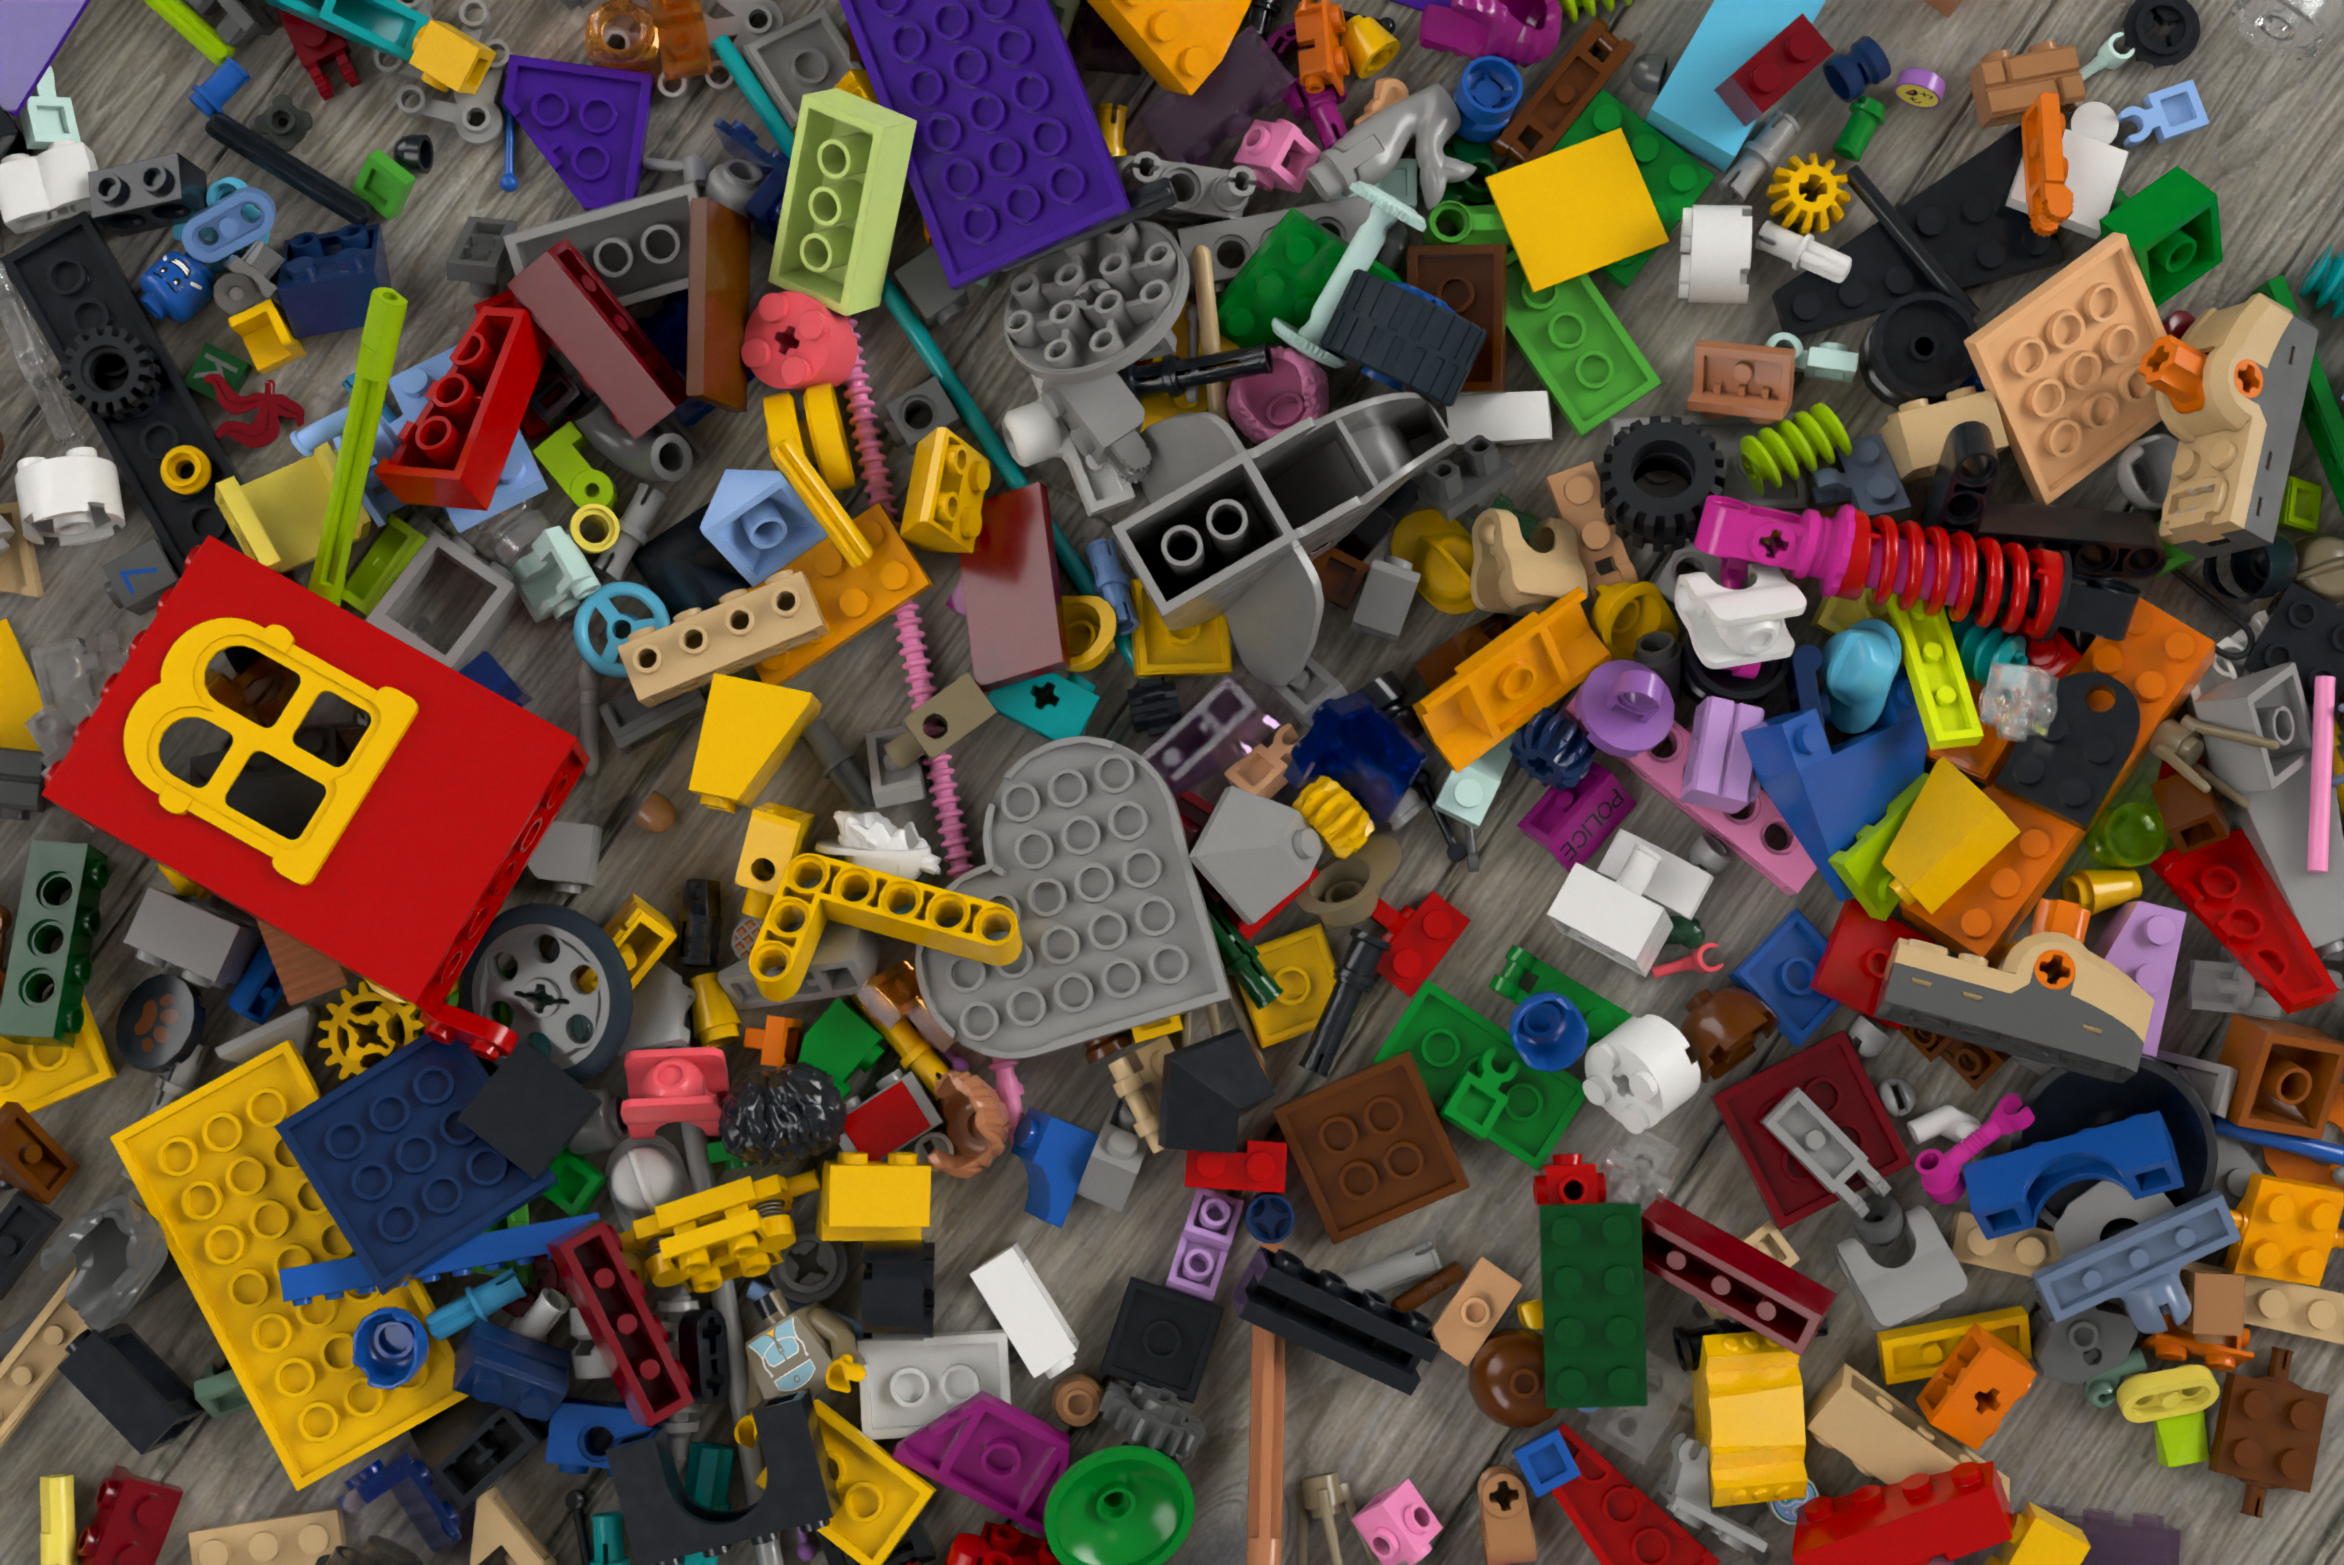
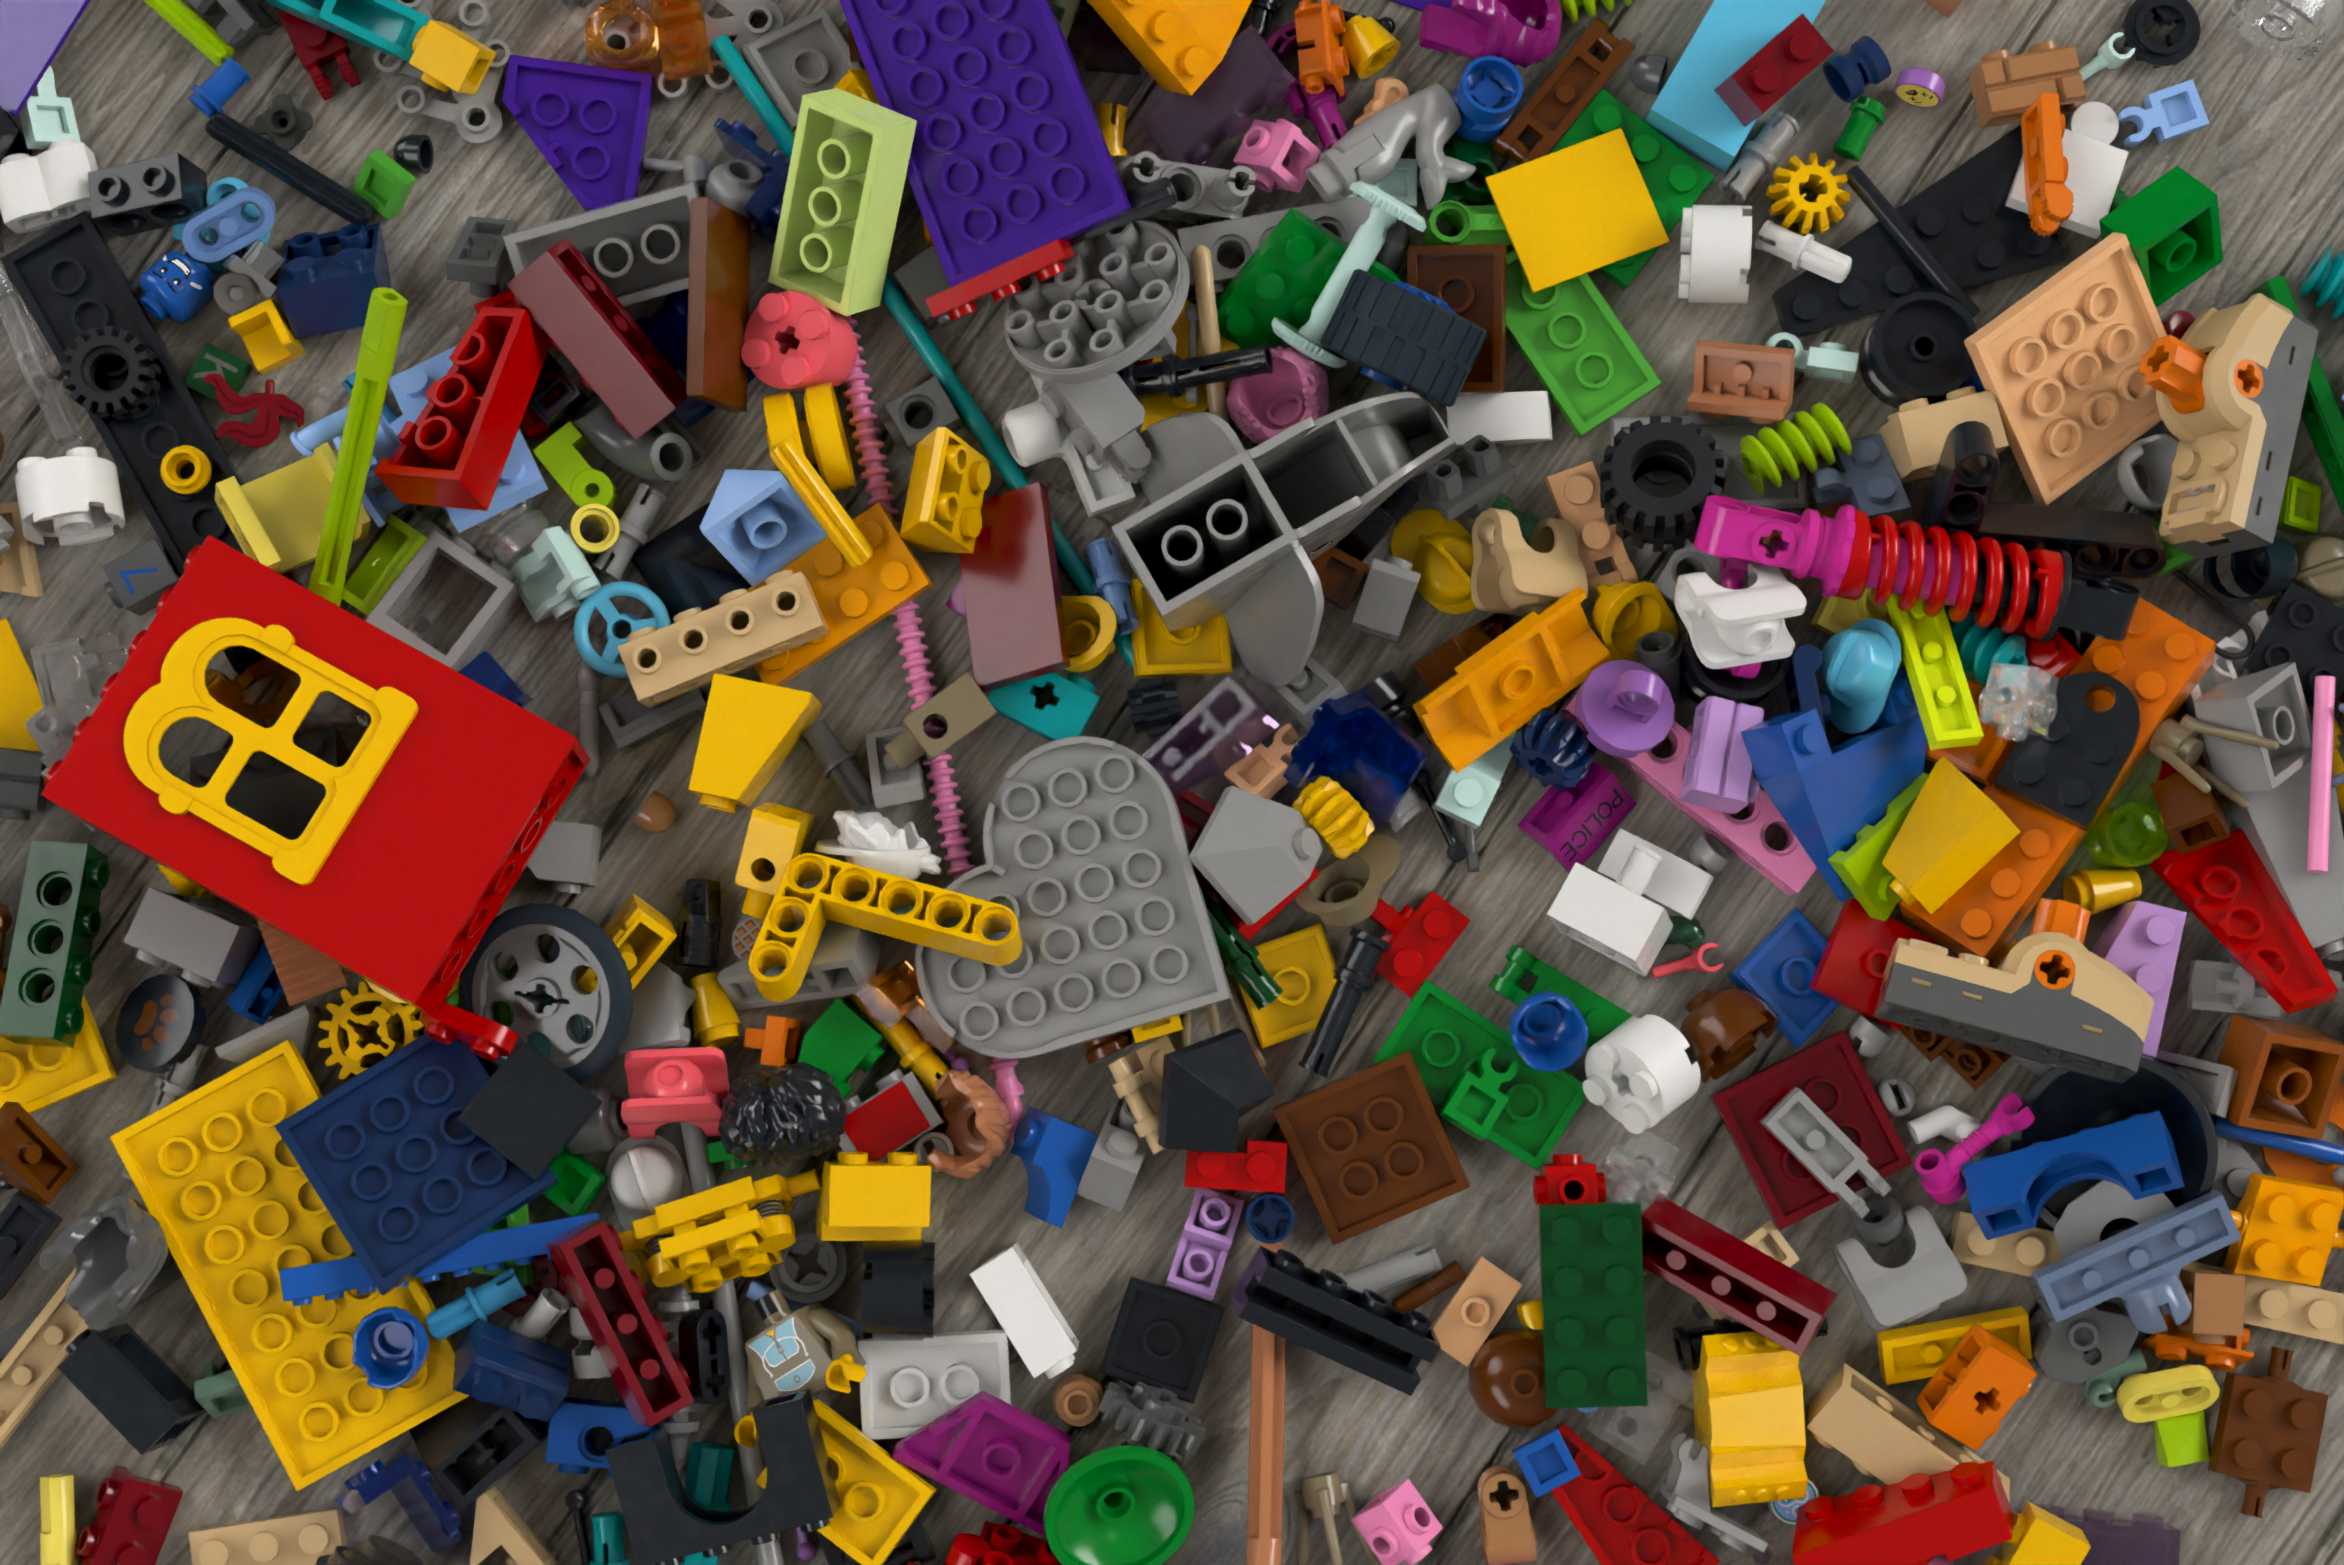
(508, 181): blue hinge -> none
(1001, 281): none -> red plate

